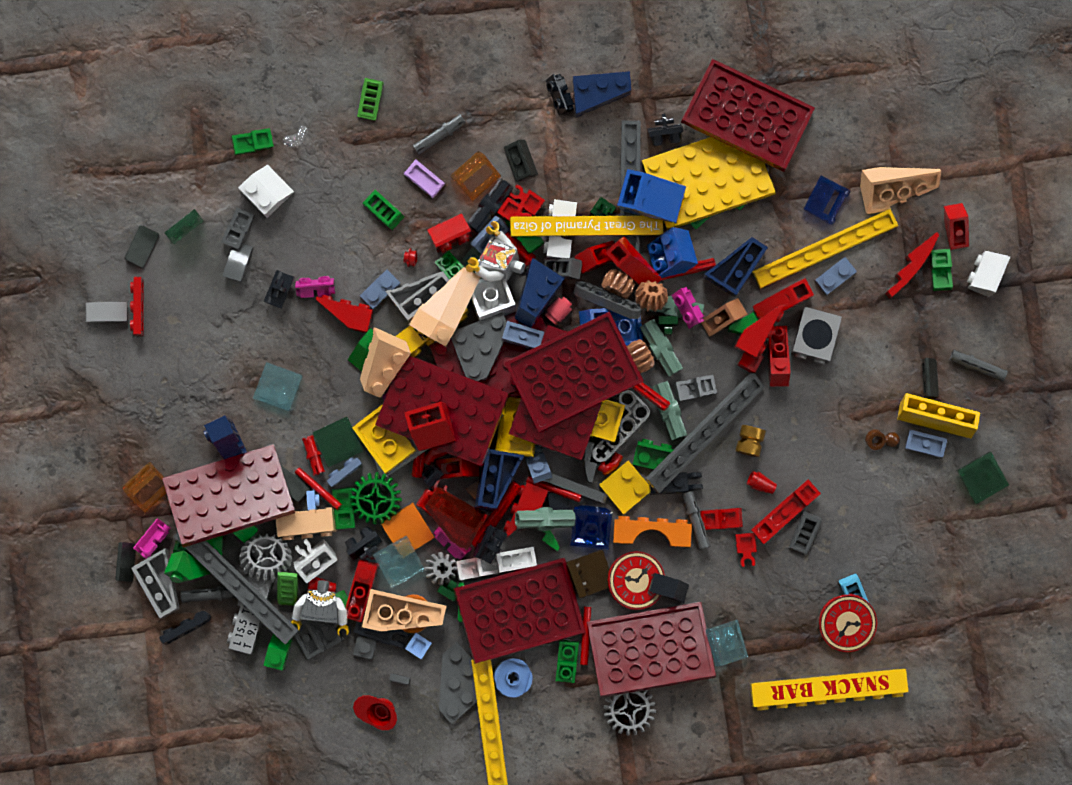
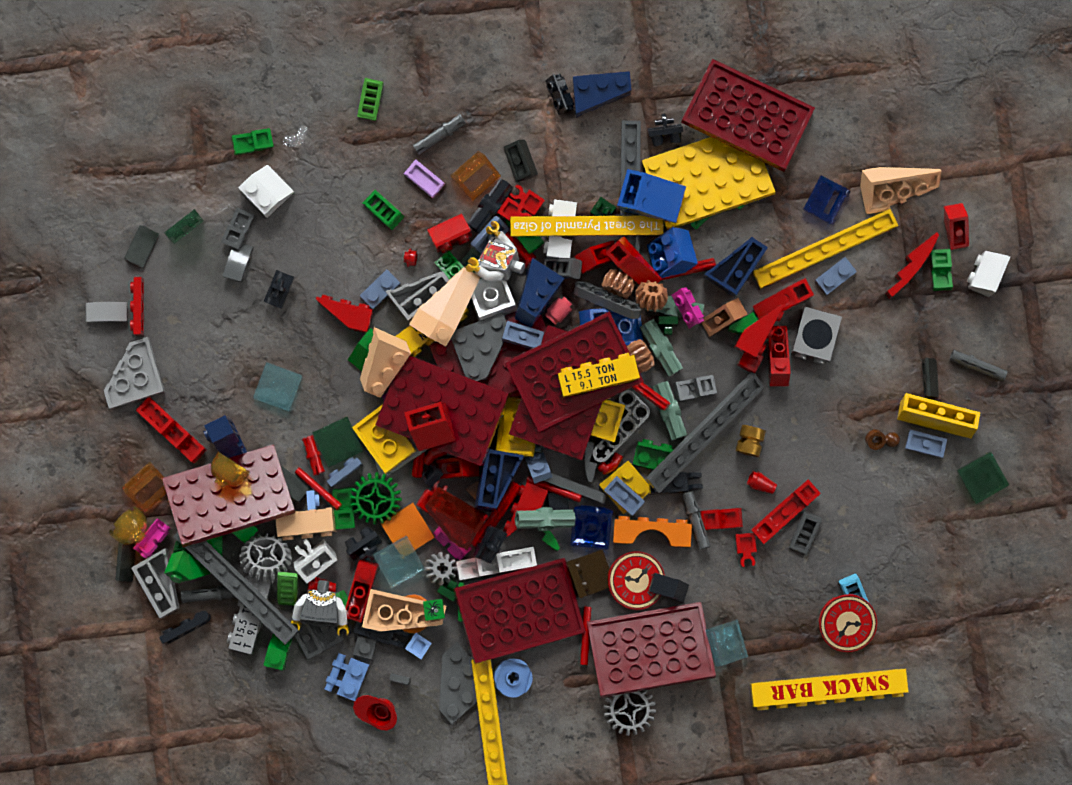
(130, 527): none -> clear yellow cylinder
(134, 376): none -> light grey plate
(171, 430): none -> red slope
(227, 471): none -> clear yellow cylinder
(322, 285): dark pink hinge -> none
(352, 679): none -> medium blue plate
(433, 609): none -> green tile
(567, 661): green slope -> none
(598, 376): none -> yellow brick
(624, 495): none -> sand blue plate

